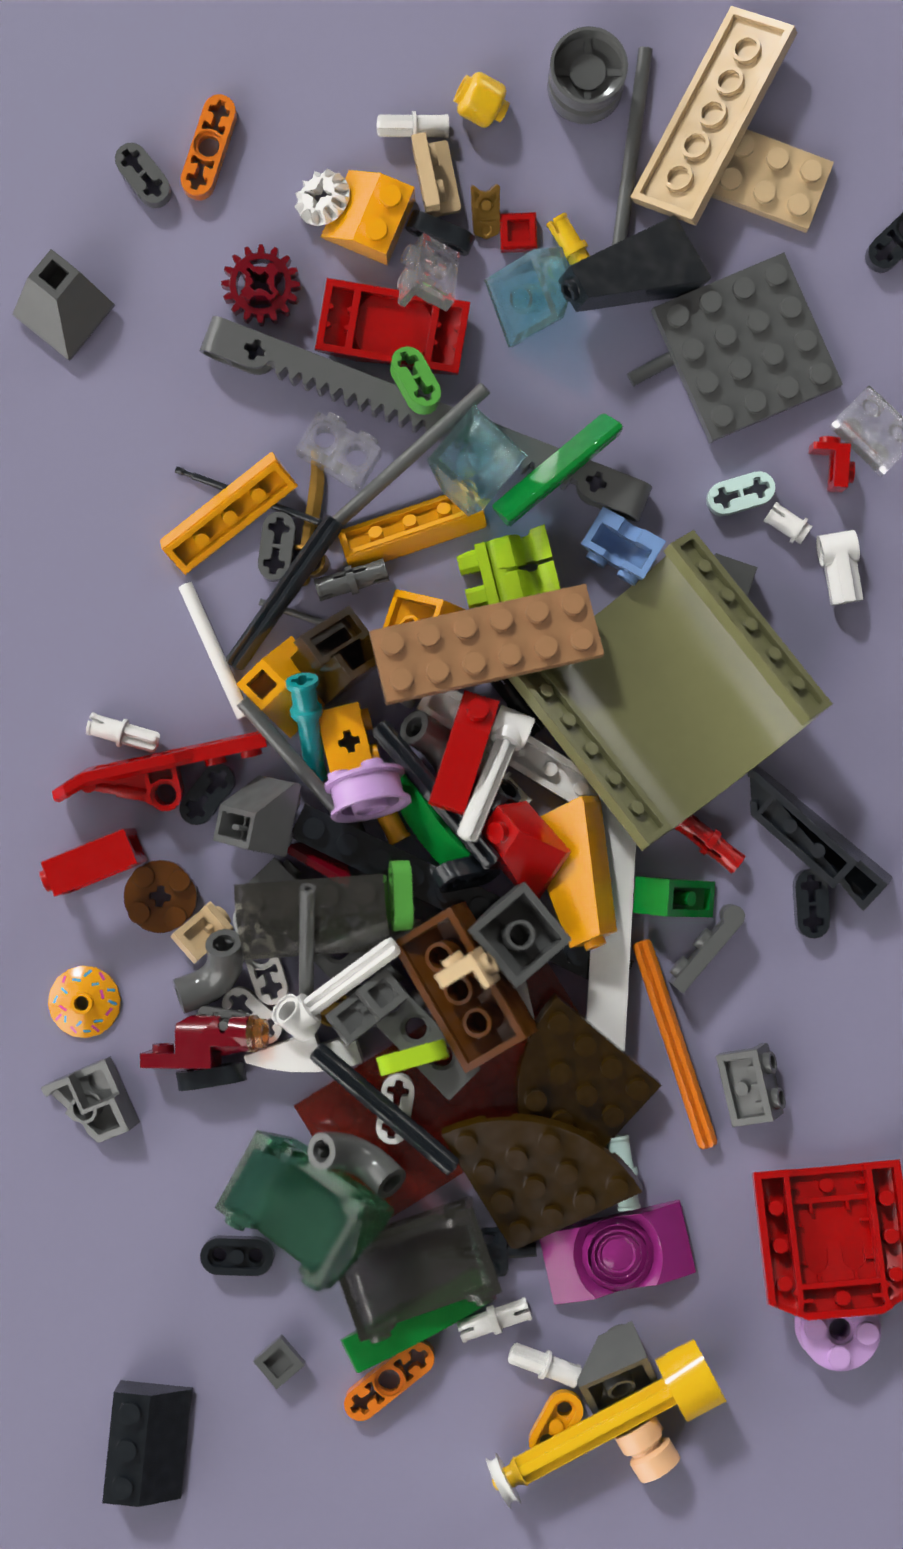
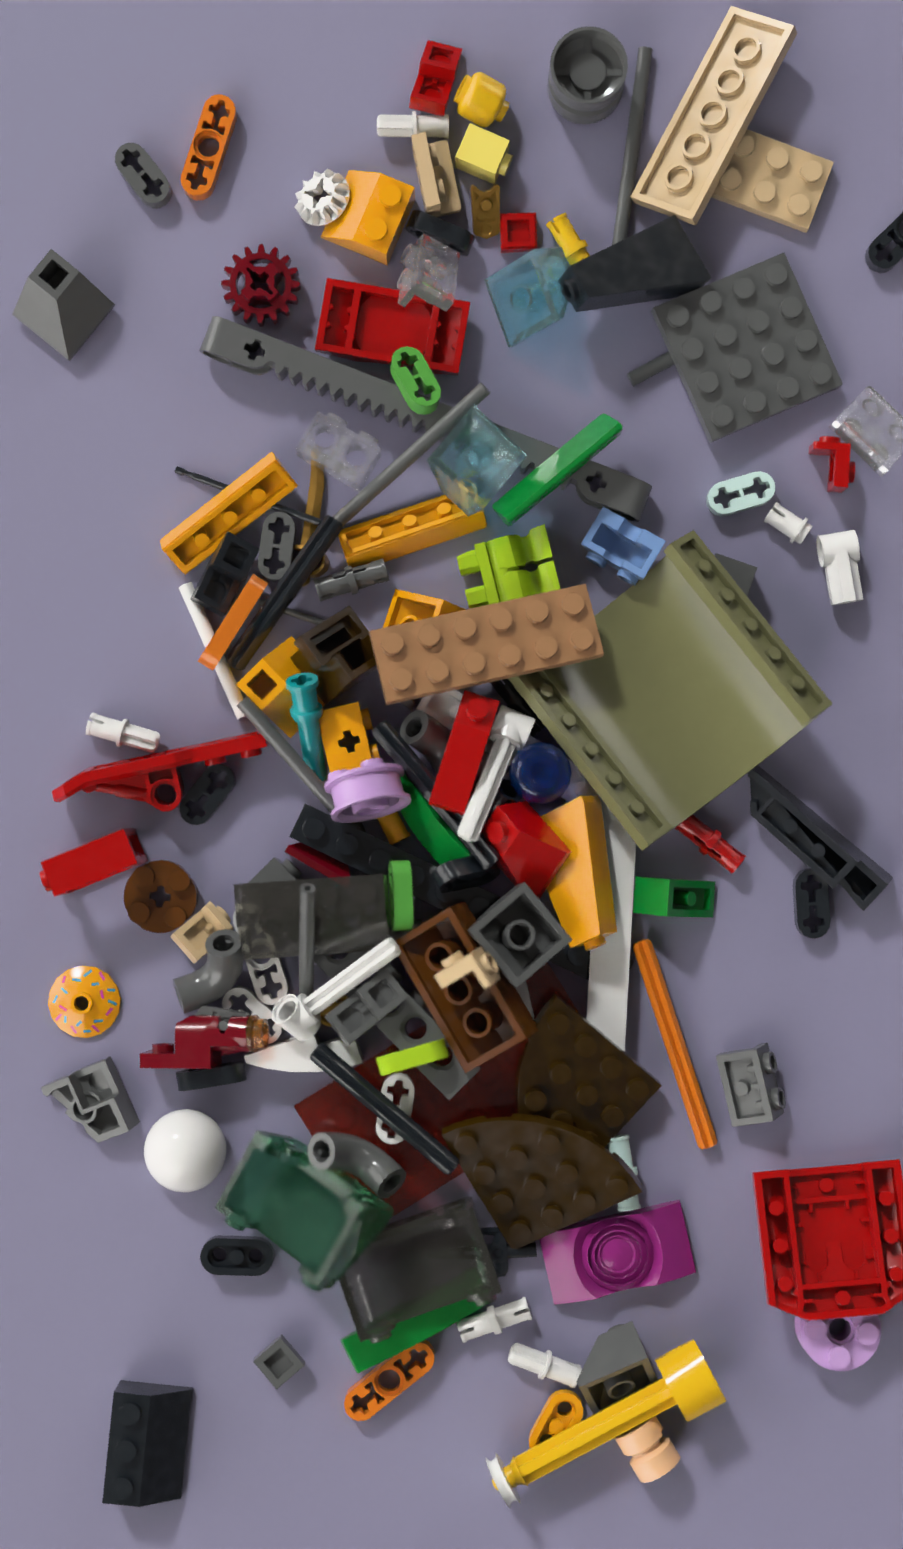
(185, 1150): none -> white piece
(224, 574): none -> black slope
(232, 622): none -> orange beam
(260, 816): dark grey slope -> none
(435, 78): none -> red slope
(483, 154): none -> light yellow brick
(540, 773): none -> clear blue piece
(707, 946): dark grey plate -> none

